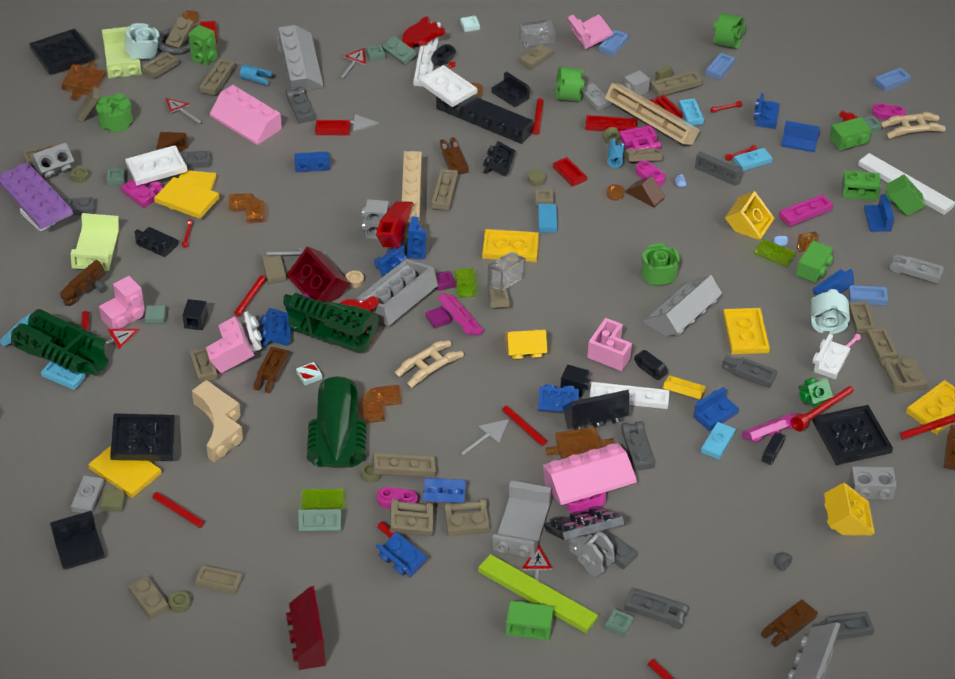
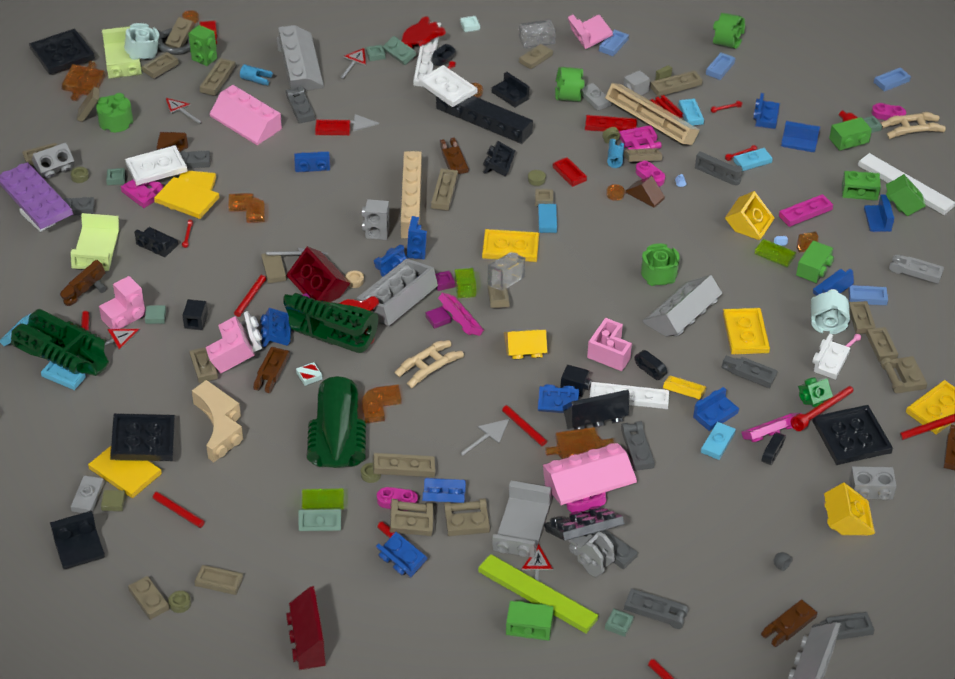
(393, 224): red slope -> none
(538, 114): red bar -> none

